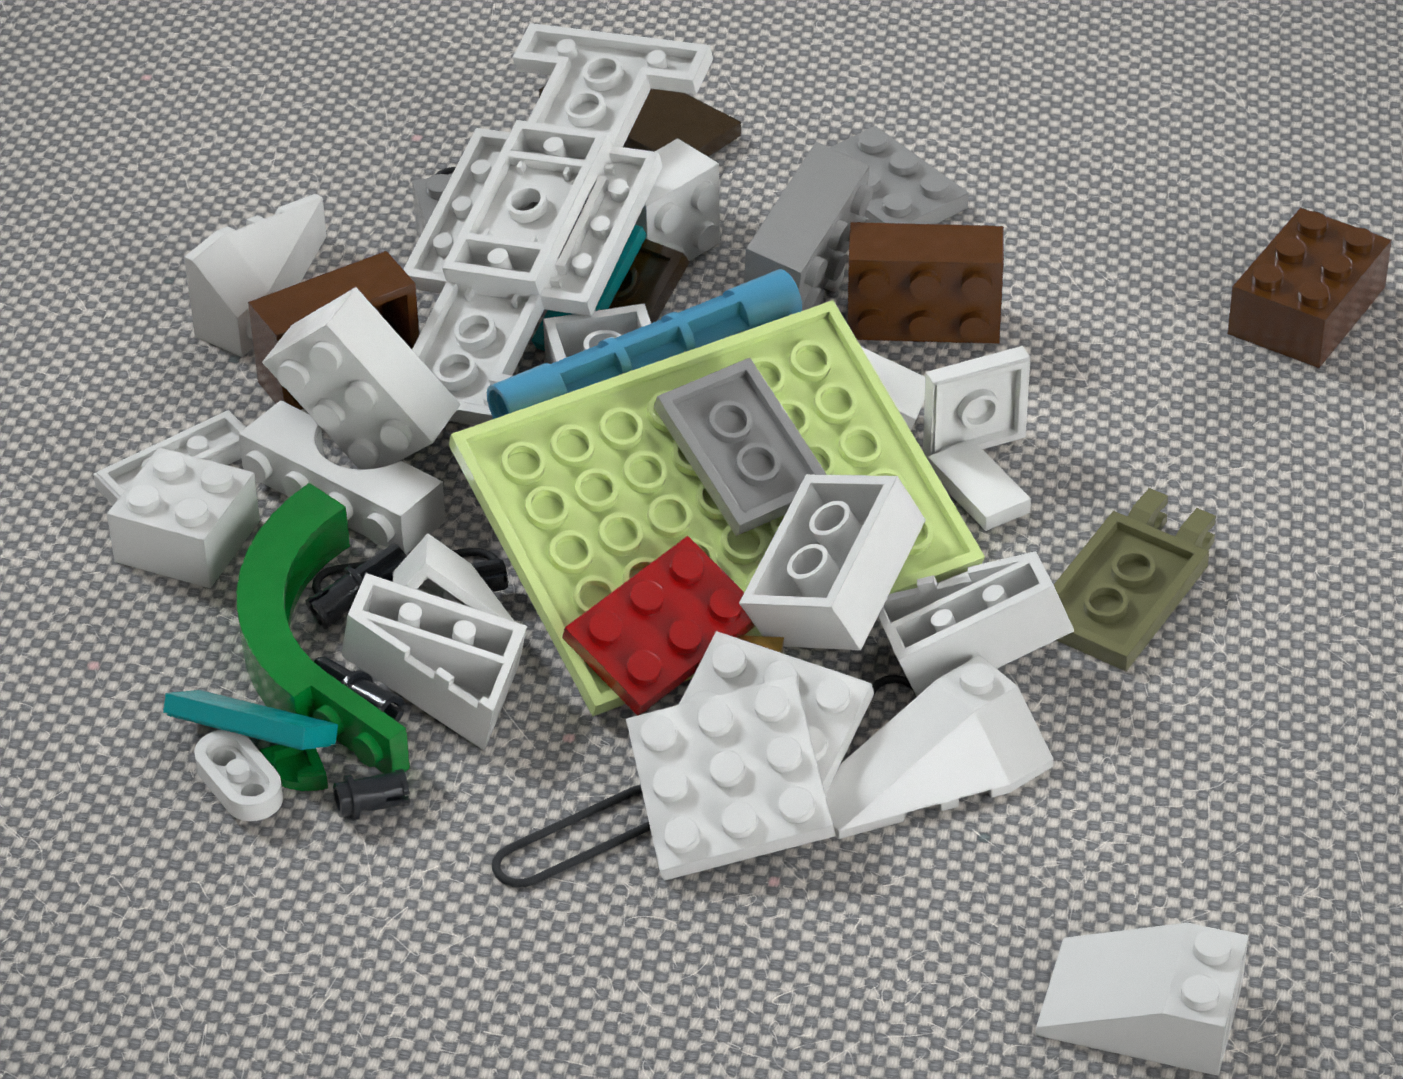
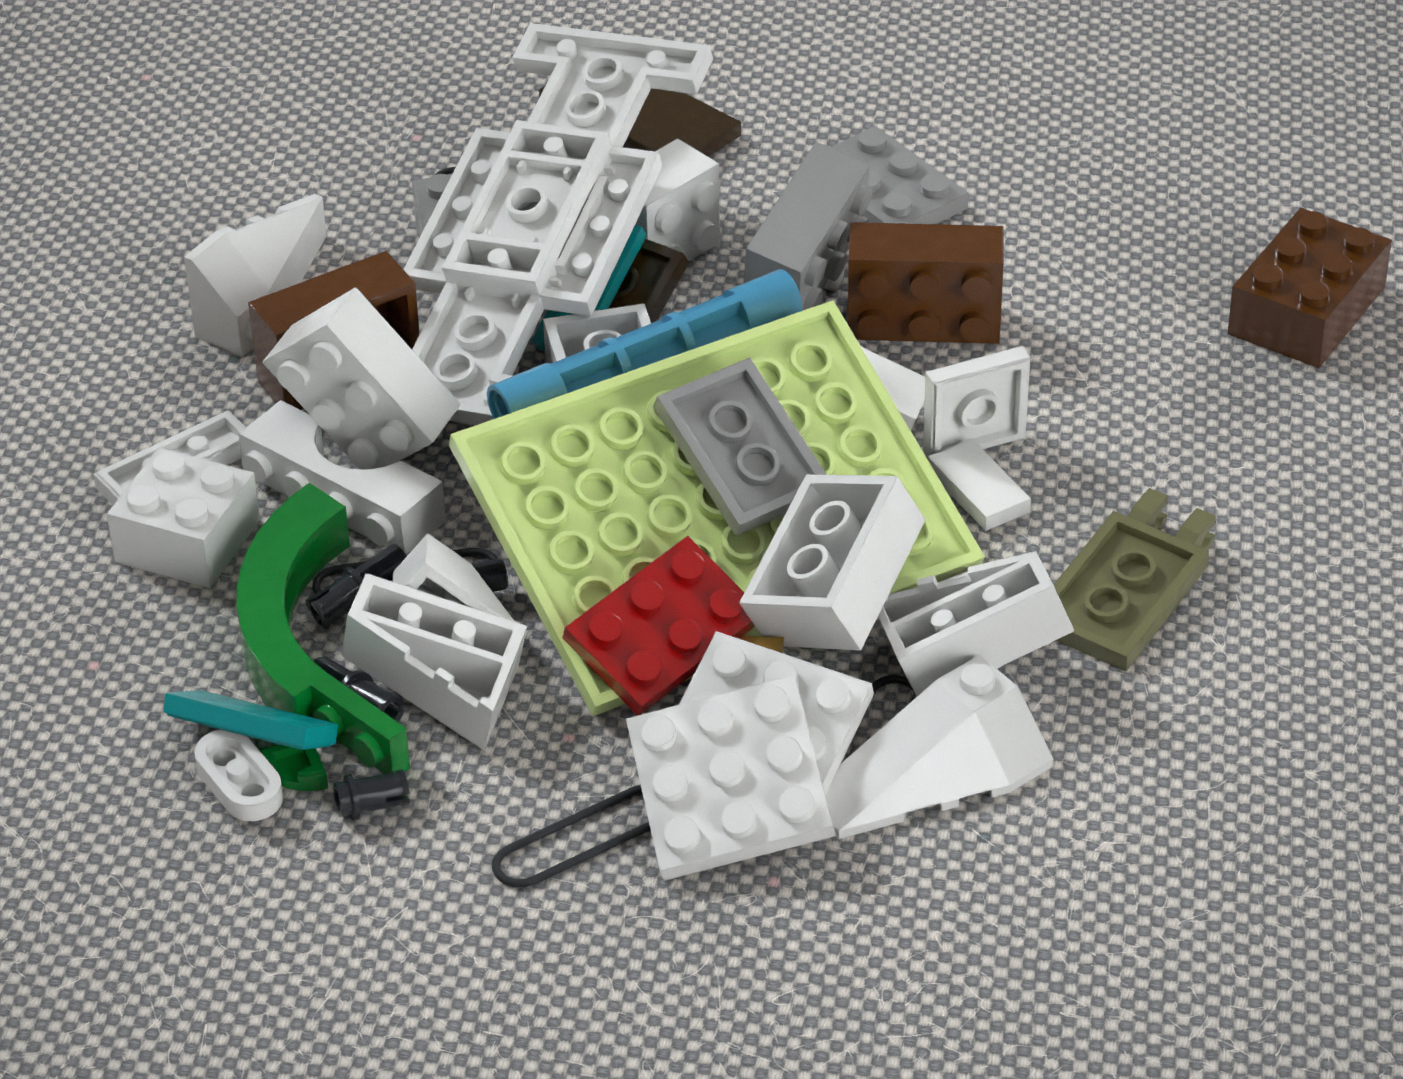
(1148, 993): white slope -> none

